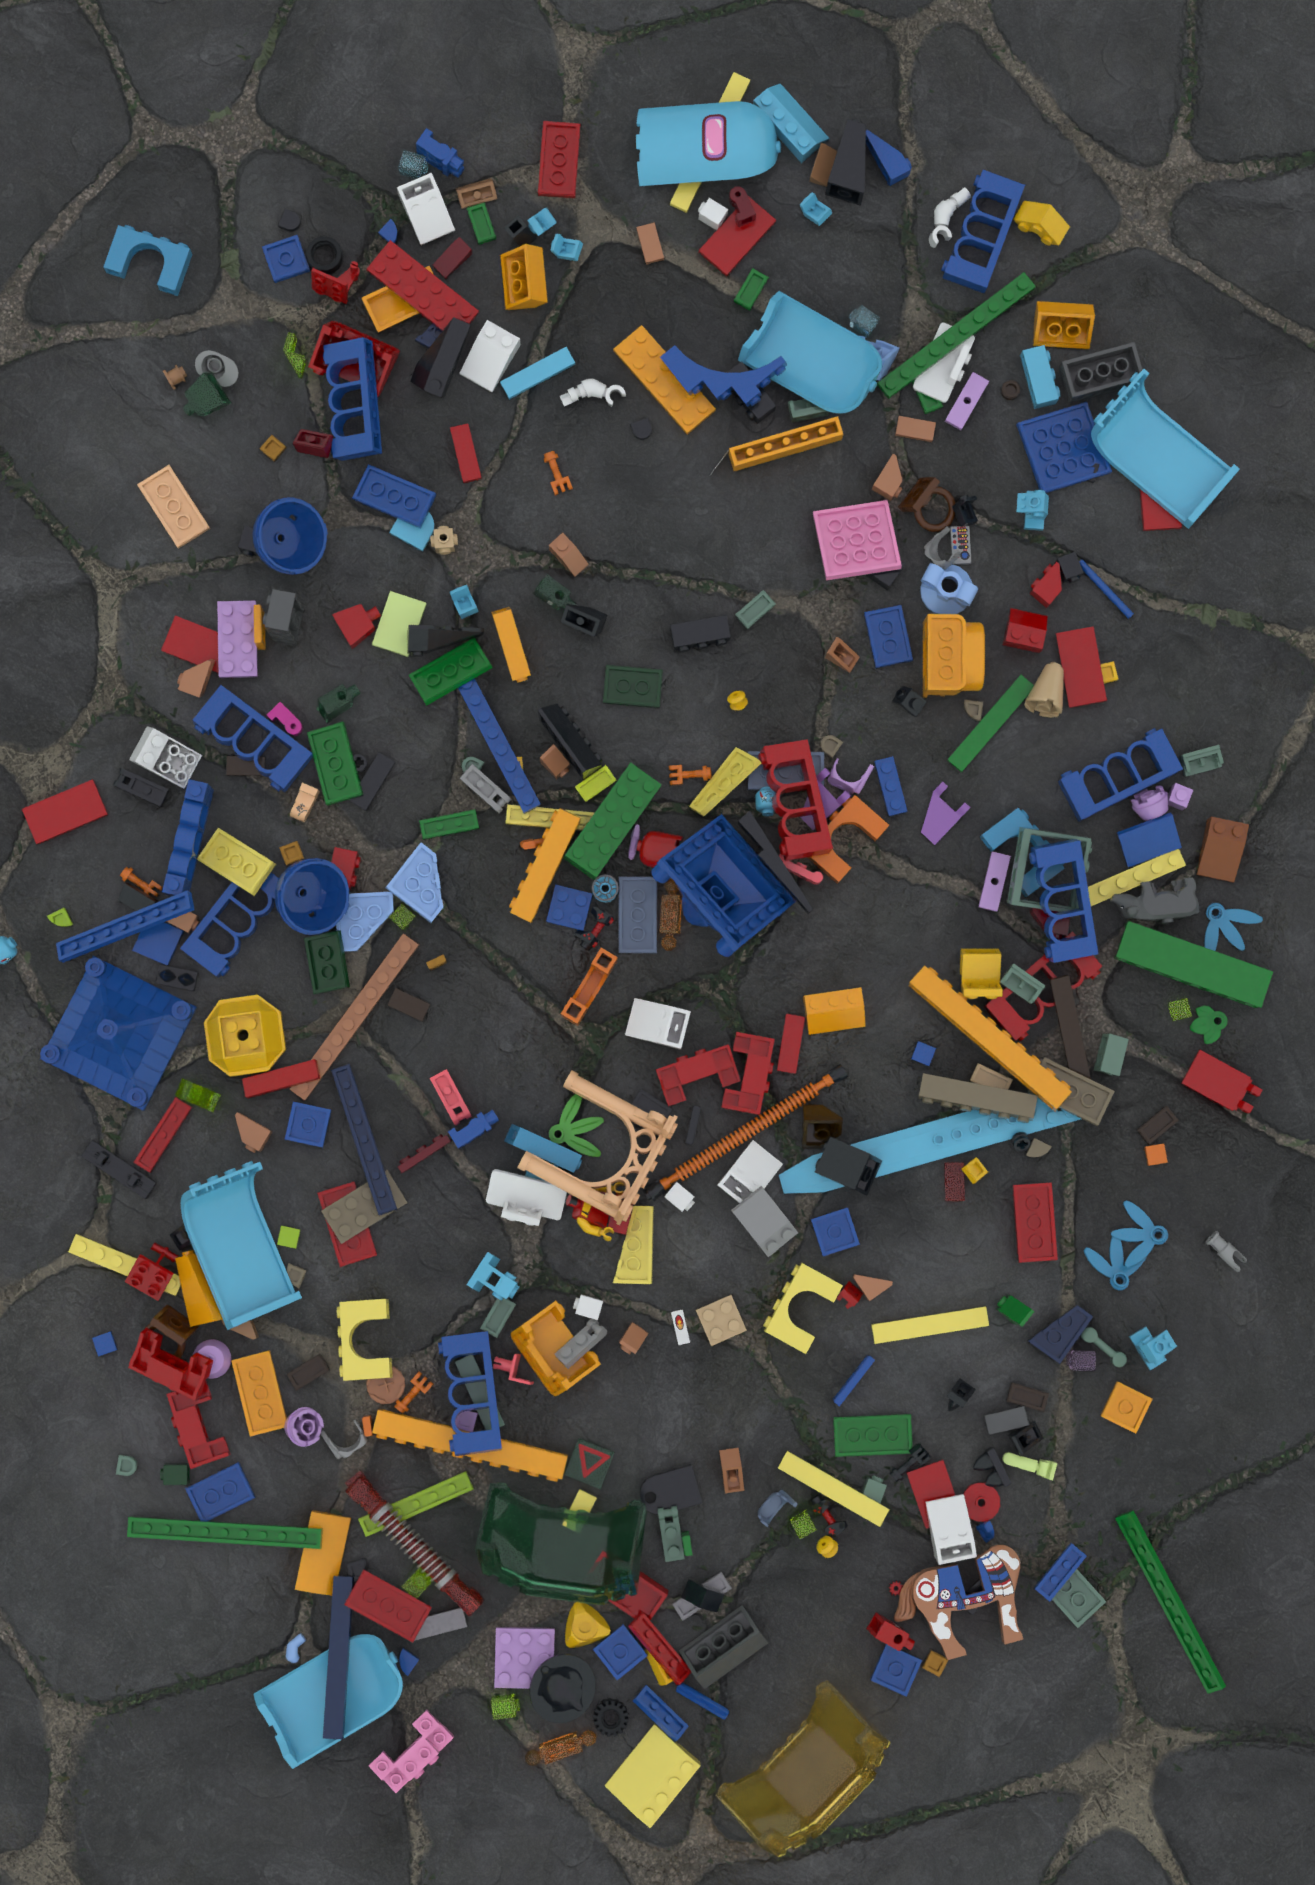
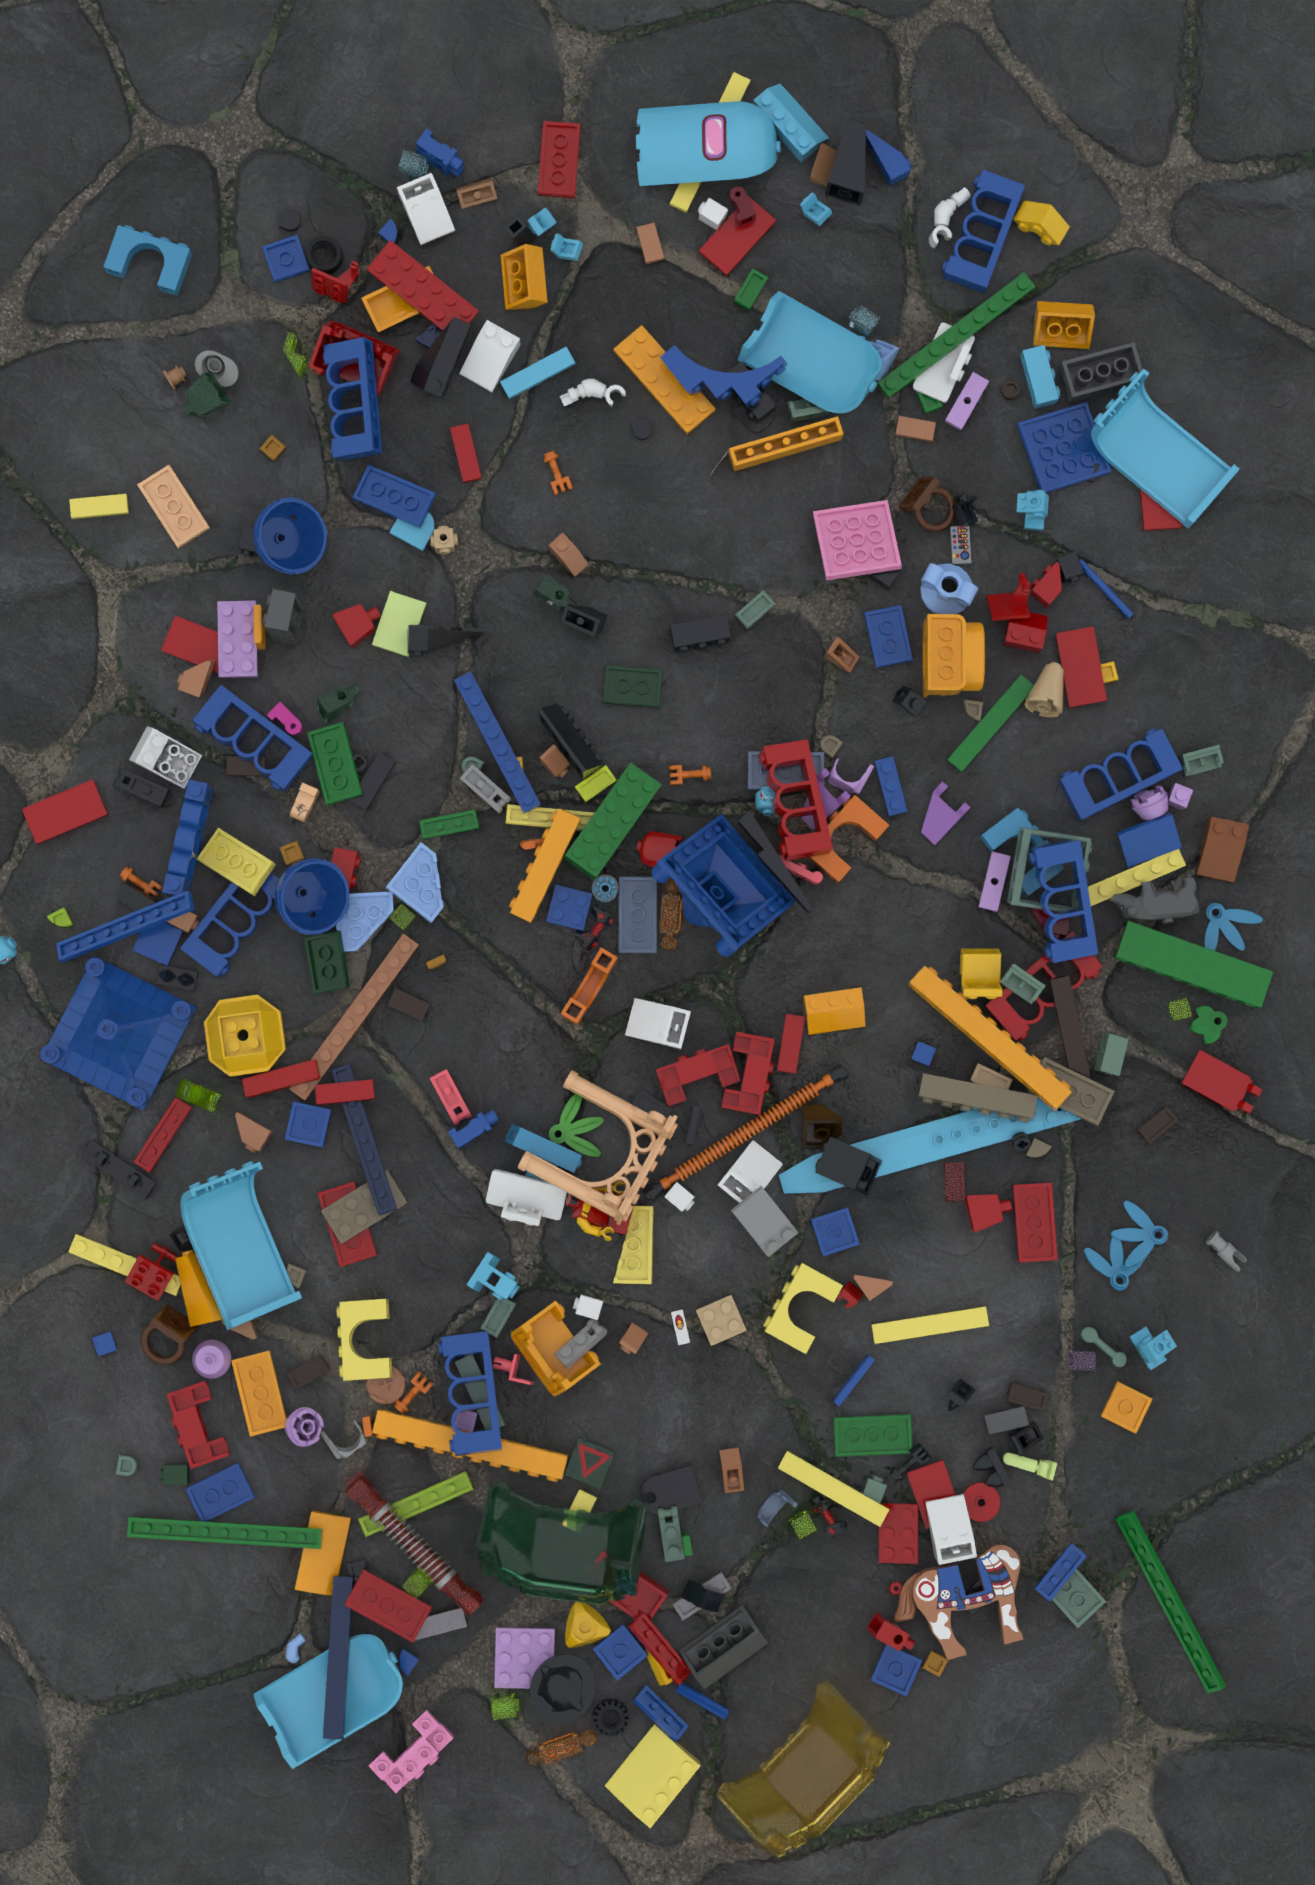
(99, 506): none -> light yellow tile
(168, 1369): red bracket -> none
(288, 1237): lime tile -> none
(313, 443): dark red slope -> none
(345, 1092): none -> red tile
(423, 1152): dark red plate -> none
(450, 671): green tile -> none
(452, 257): dark red slope -> none
(463, 601): medium azure bracket -> none
(481, 223): green tile -> none
(511, 644): light orange slope -> none
(635, 834): lavender piece -> none
(727, 777): light yellow wing -> none
(737, 700): yellow wheel -> none
(827, 1546): yellow wheel -> none
(889, 480): nougat slope -> none
(900, 1534): none -> red plate
(931, 550): light grey helmet -> none
(974, 1170): yellow tile -> none
(985, 1210): none -> red torso
(986, 1531): blue tile -> none
(1010, 605): none -> red plate
(1014, 1310): green slope -> none
(1062, 1333): dark blue wing -> none
(1155, 1154): orange tile -> none

